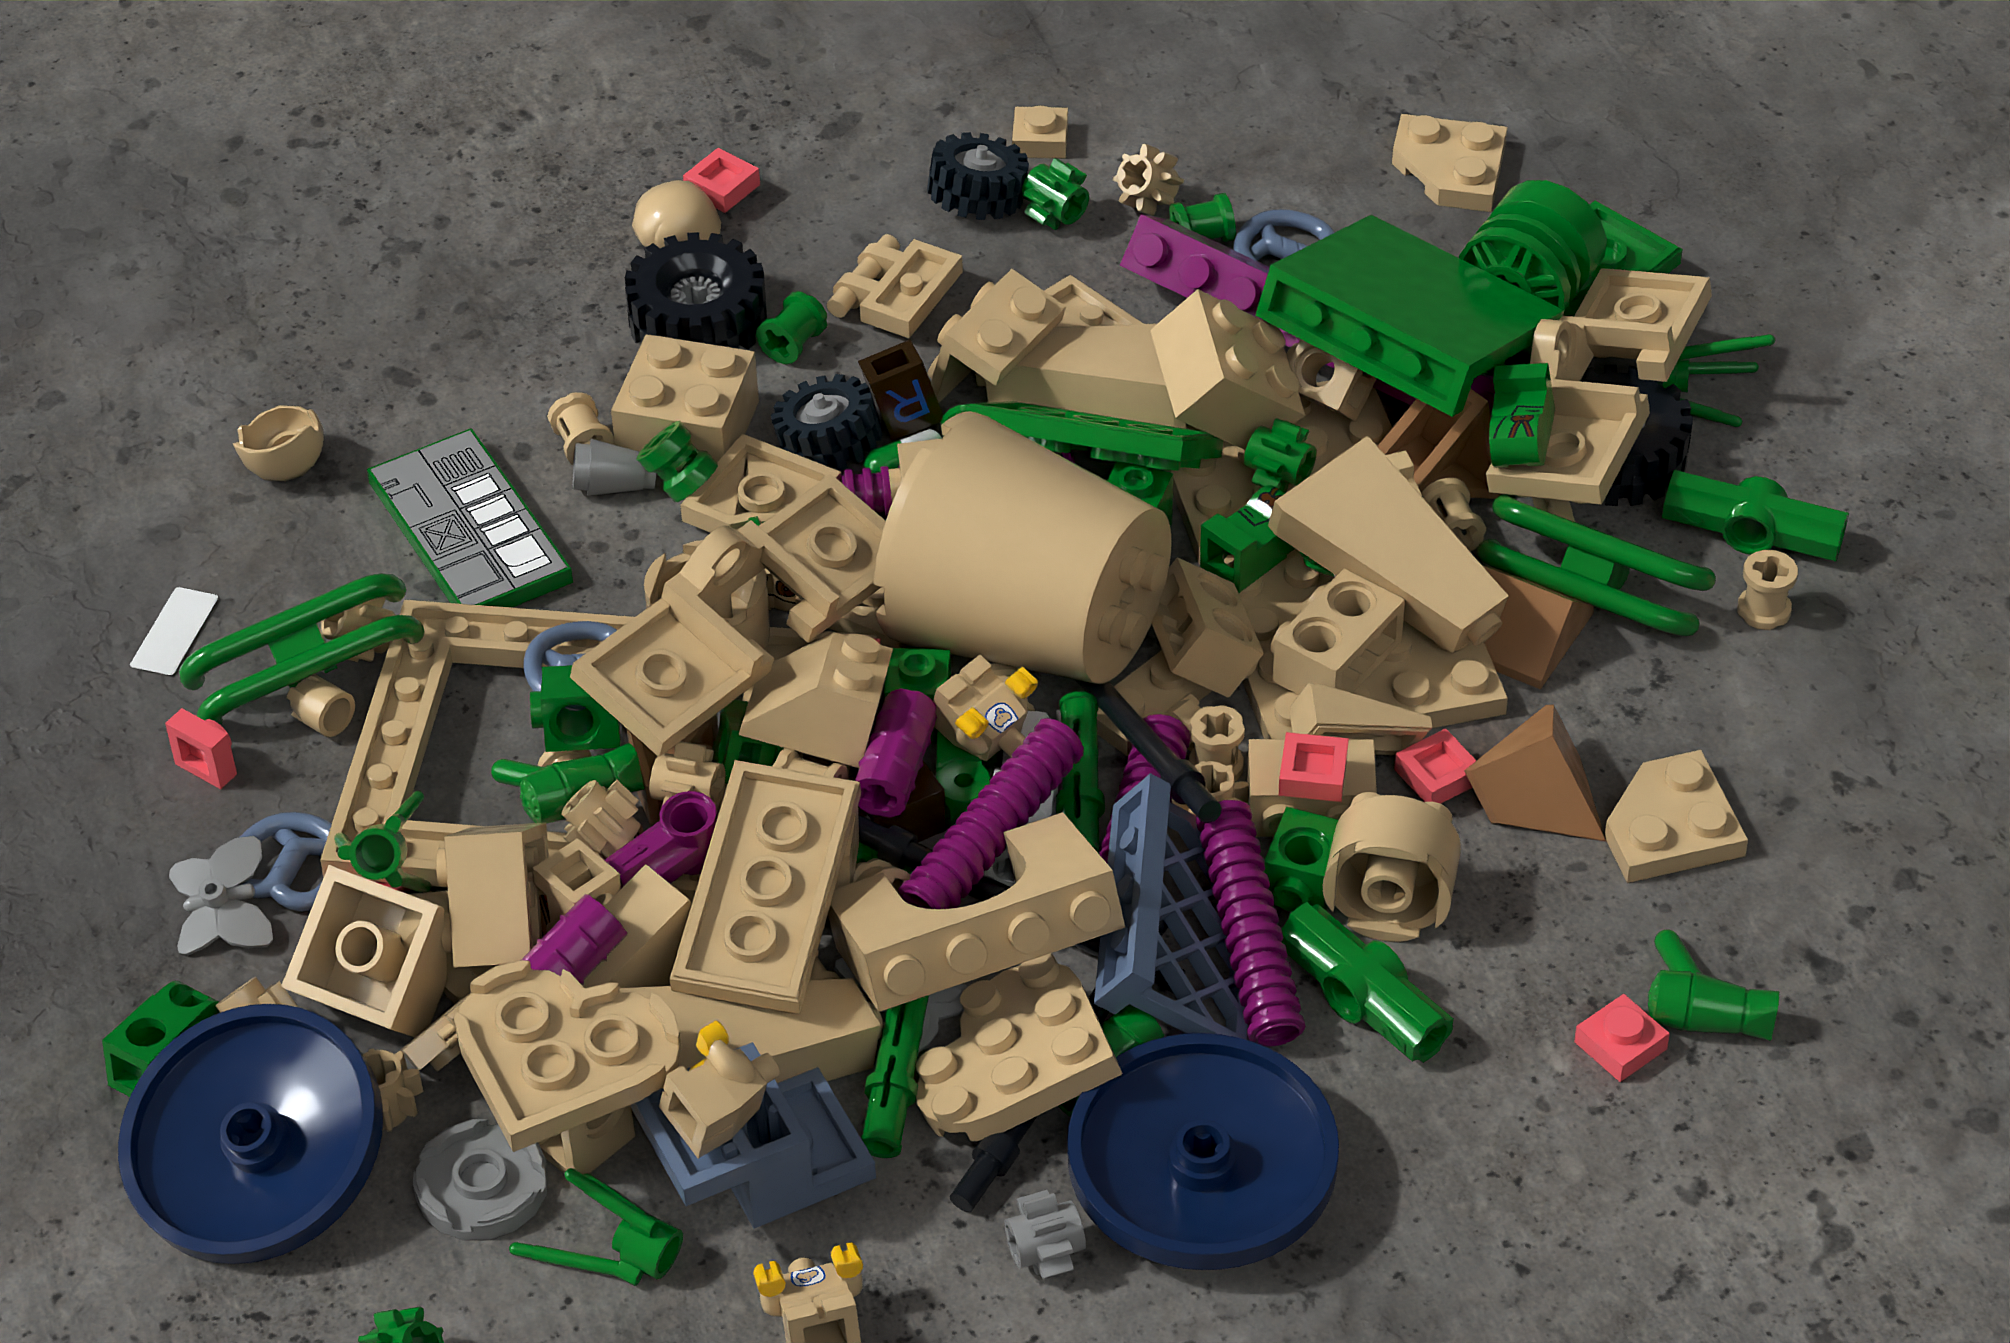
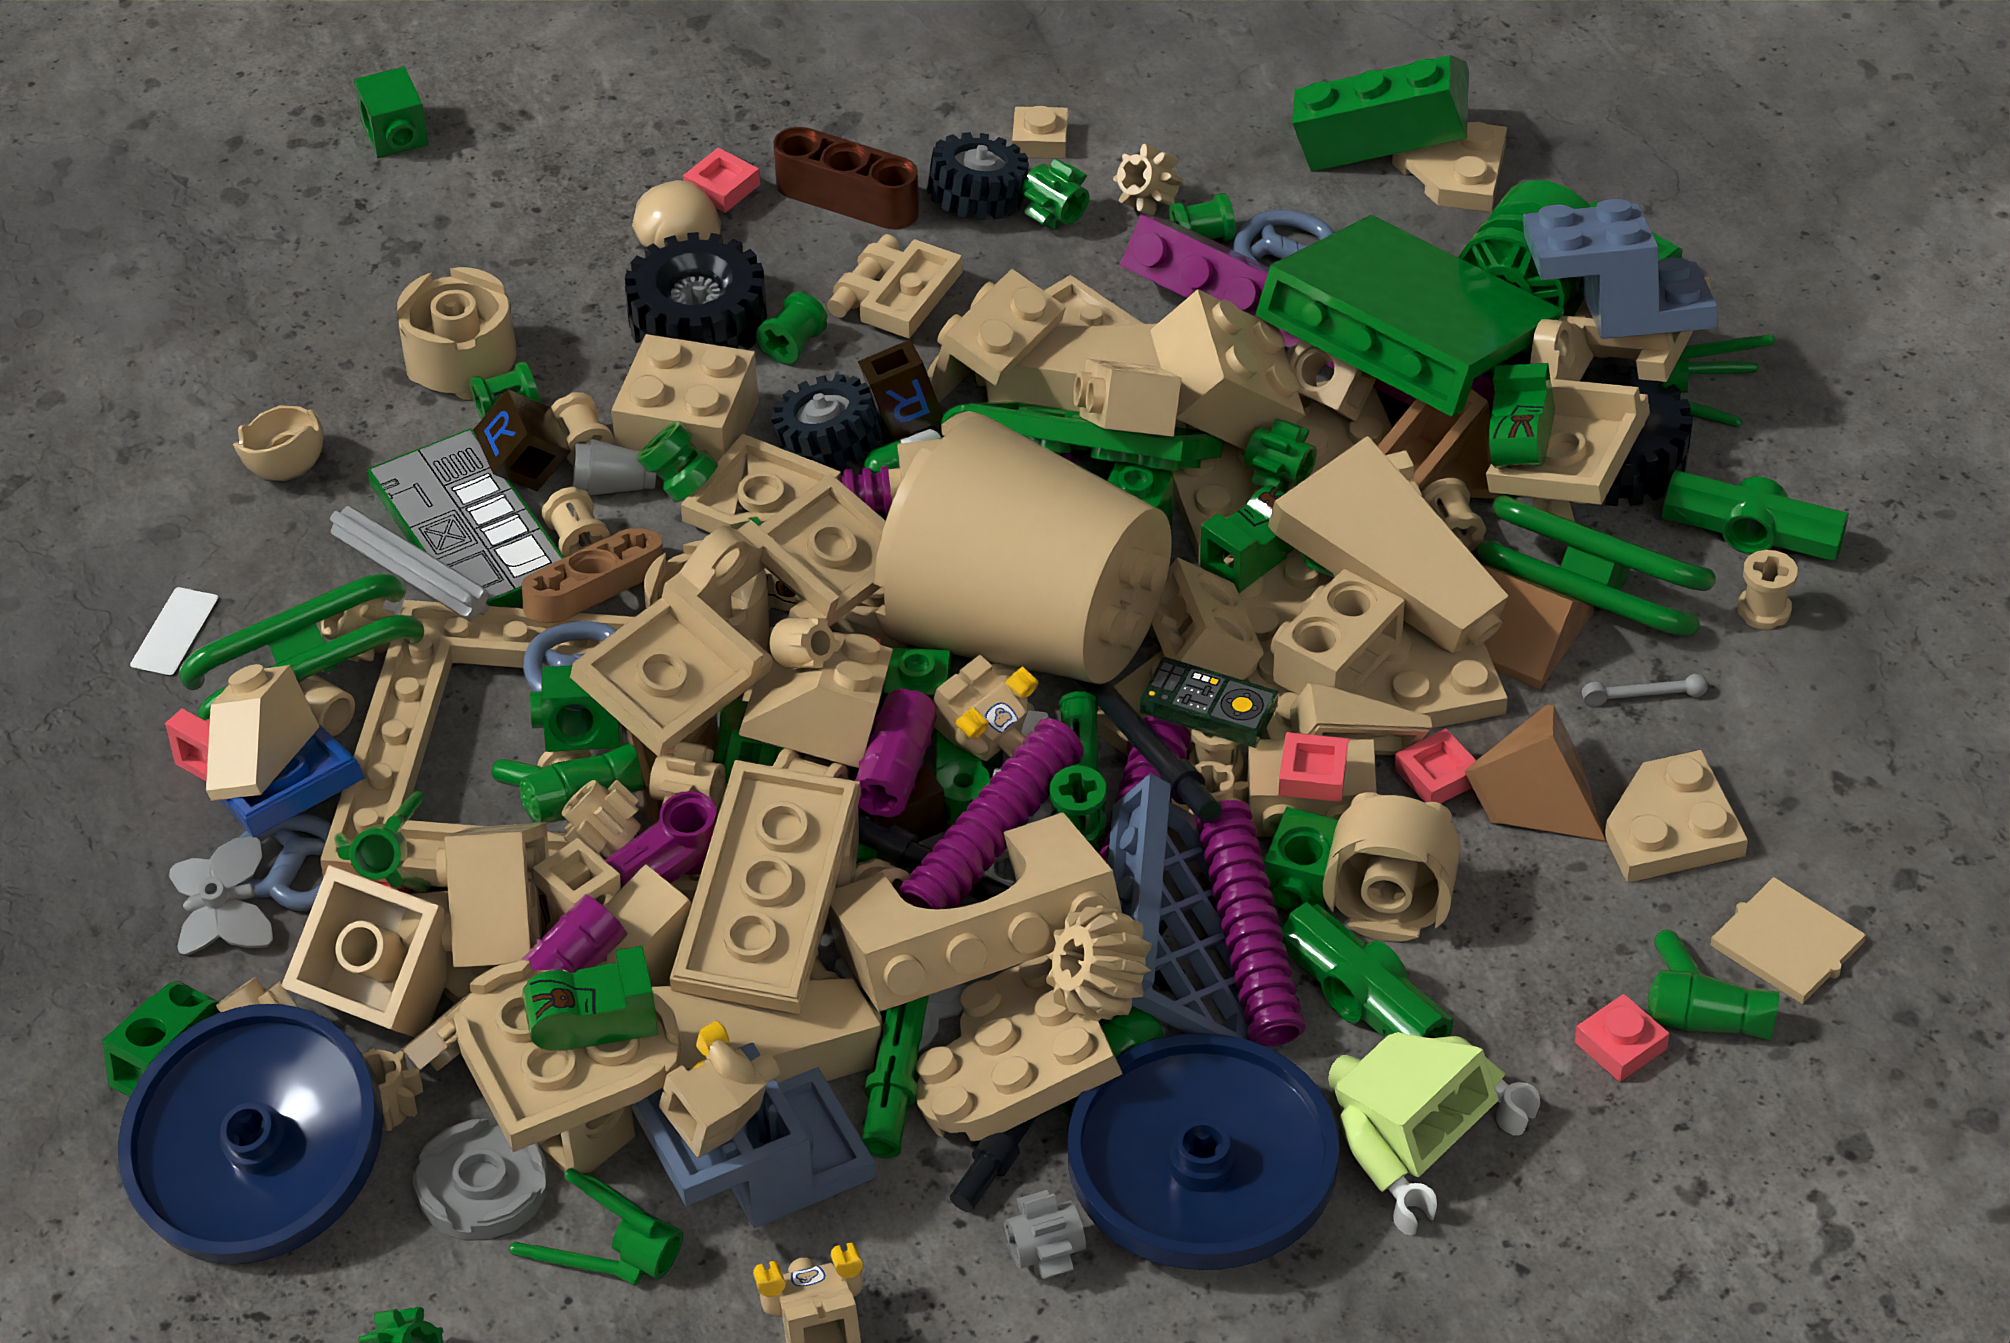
(255, 730): none -> tan slope
(309, 778): none -> blue tile
(391, 111): none -> green brick
(409, 563): none -> light grey axle
(456, 330): none -> tan brick
(518, 379): none -> green bush
(522, 440): none -> dark brown brick
(582, 523): none -> tan bush
(590, 575): none -> medium nougat beam
(591, 1004): none -> green leg
(802, 642): none -> tan hose
(846, 177): none -> copper beam
(1089, 800): none -> green bush
(1098, 963): none -> tan gear
(1128, 397): none -> tan brick
(1209, 702): none -> tile
(1382, 112): none -> green slope
(1414, 1103): none -> yellowish green torso
(1596, 693): none -> light grey hinge
(1620, 269): none -> sand blue bracket
(1788, 940): none -> tan piece

